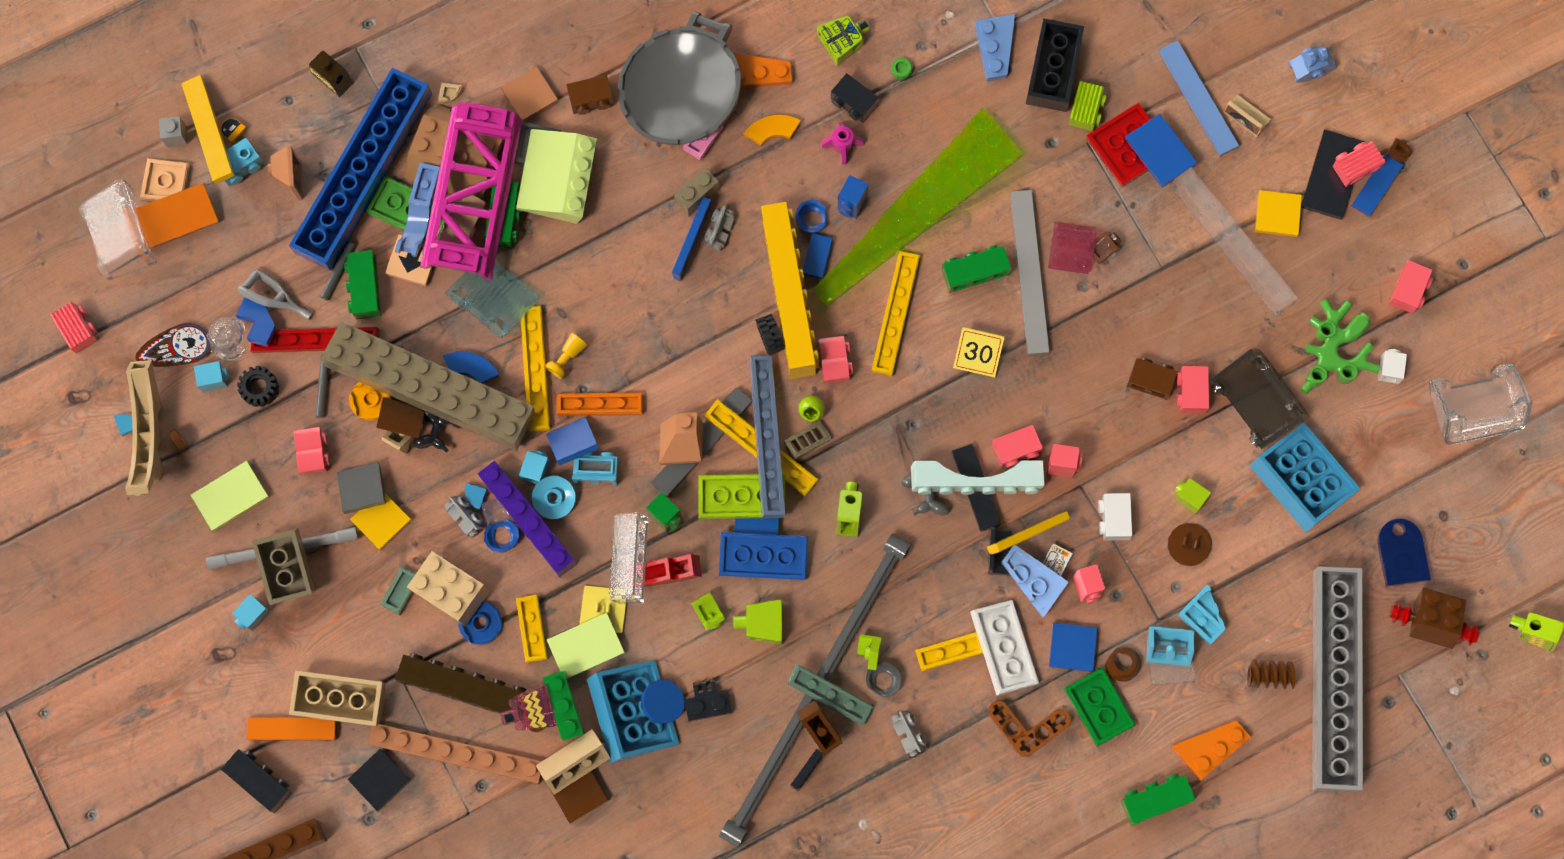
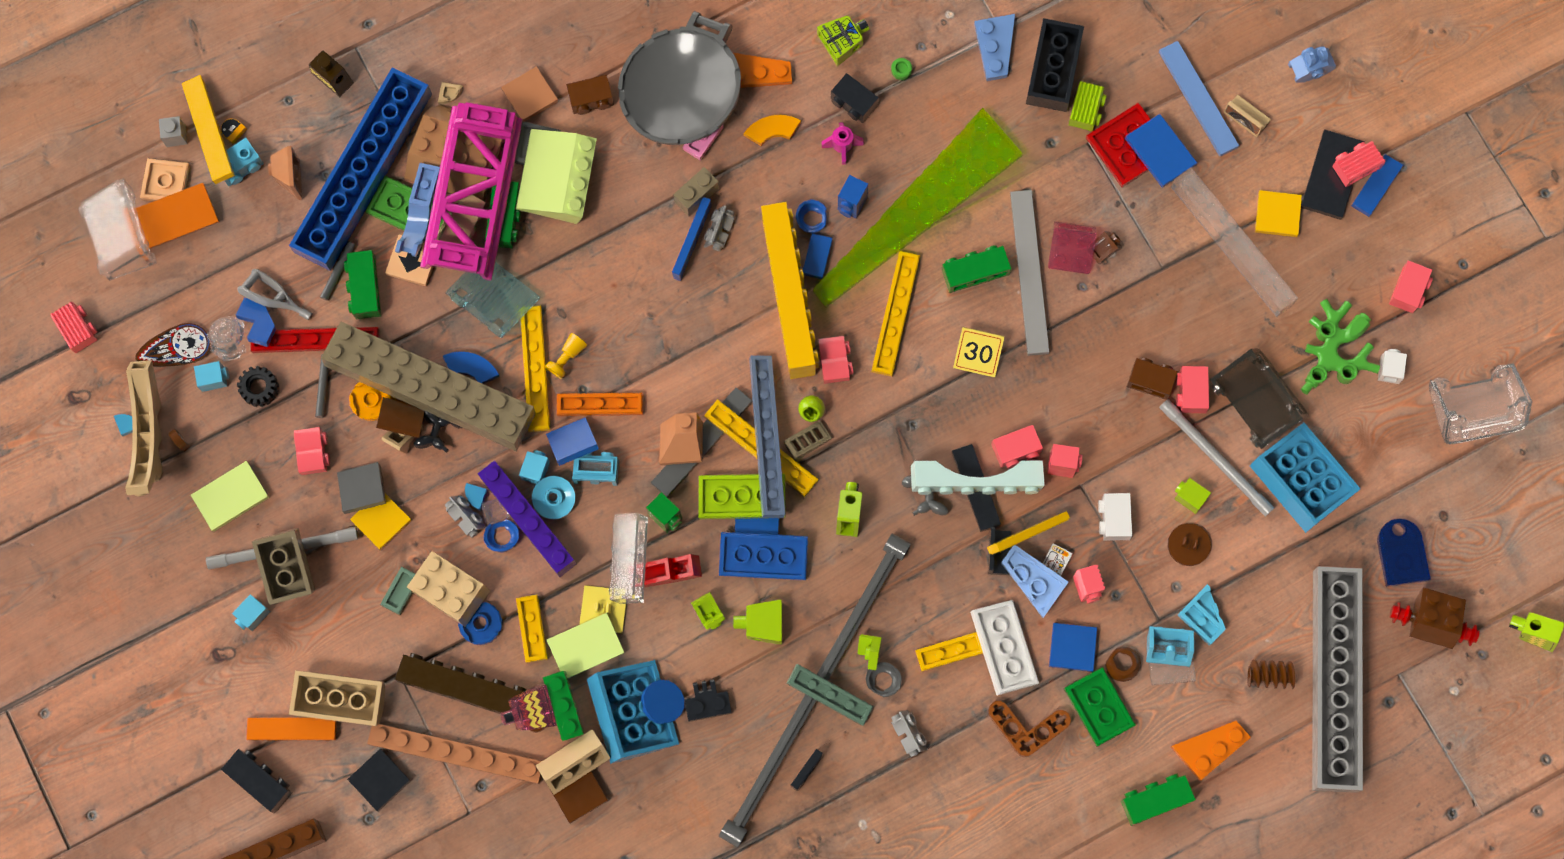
(770, 334): black tyre -> none
(819, 727): reddish brown brick -> none
(1256, 498): none -> light grey piece
(1399, 151): reddish brown tile -> none

